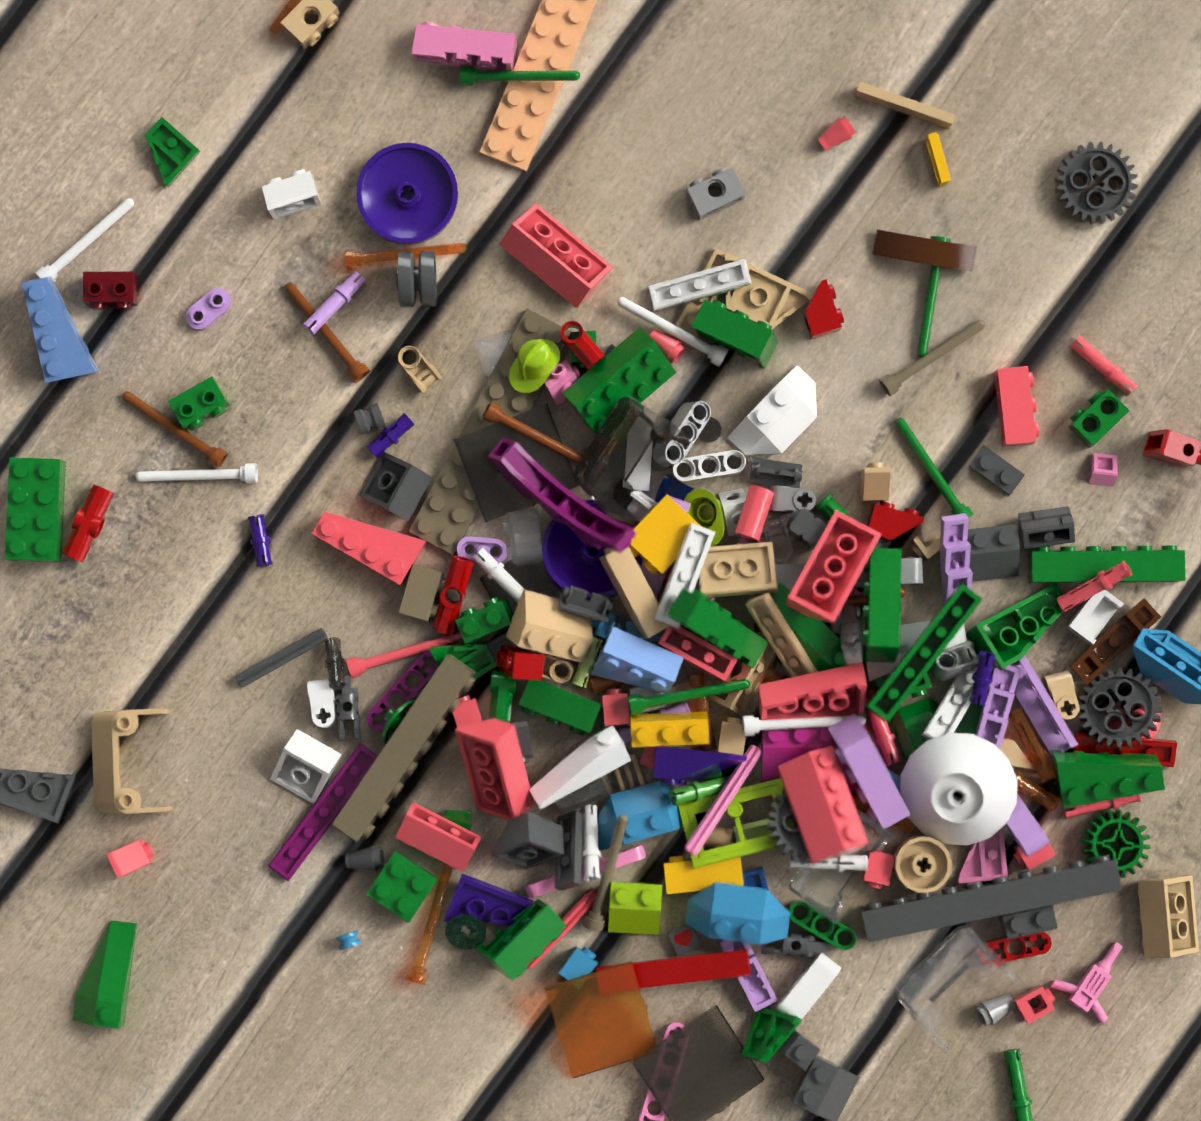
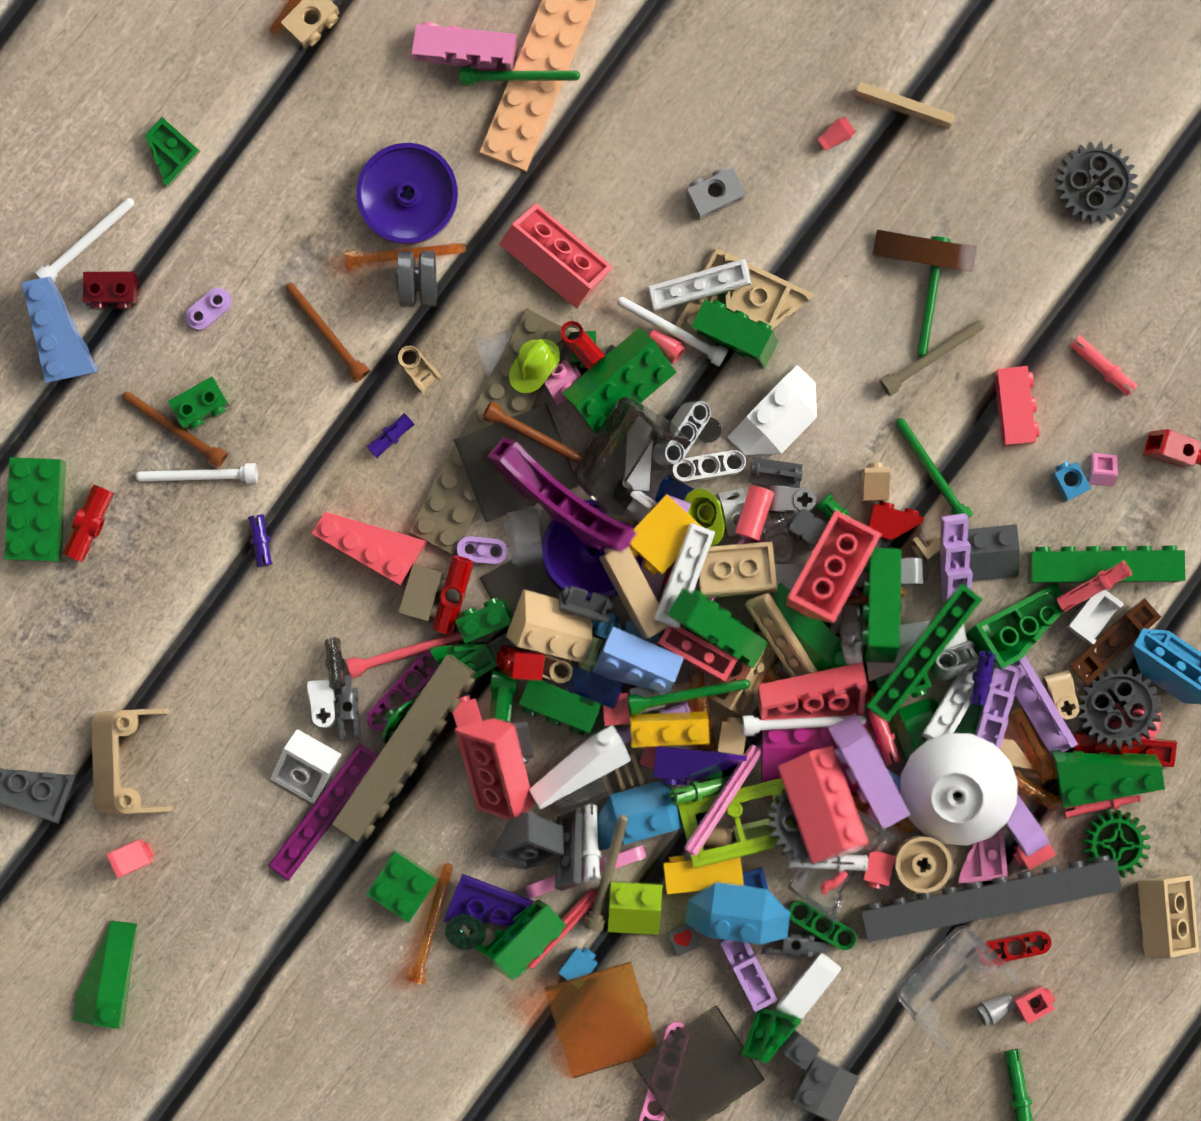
(281, 657): dark grey axle -> none
(291, 194): white slope -> none
(334, 302): lavender pin -> none
(348, 940): dark azure bush -> none
(366, 859): dark grey cone -> none
(368, 419): dark grey wheel -> none
(395, 486): dark grey slope -> none
(438, 837): coral brick -> none
(459, 817): green slope -> none
(498, 573): white pin -> none
(595, 687): none -> clear blue tile
(690, 968): red tile -> none
(821, 314): red slope -> none
(833, 883): none -> coral piece
(937, 159): yellow tile -> none
(996, 470): dark grey plate -> none
(1028, 922): dark grey brick -> none
(1046, 527): dark grey brick -> none
(1081, 483): none -> dark azure brick
(1091, 985): bright pink piece -> none
(1101, 421): green brick -> none

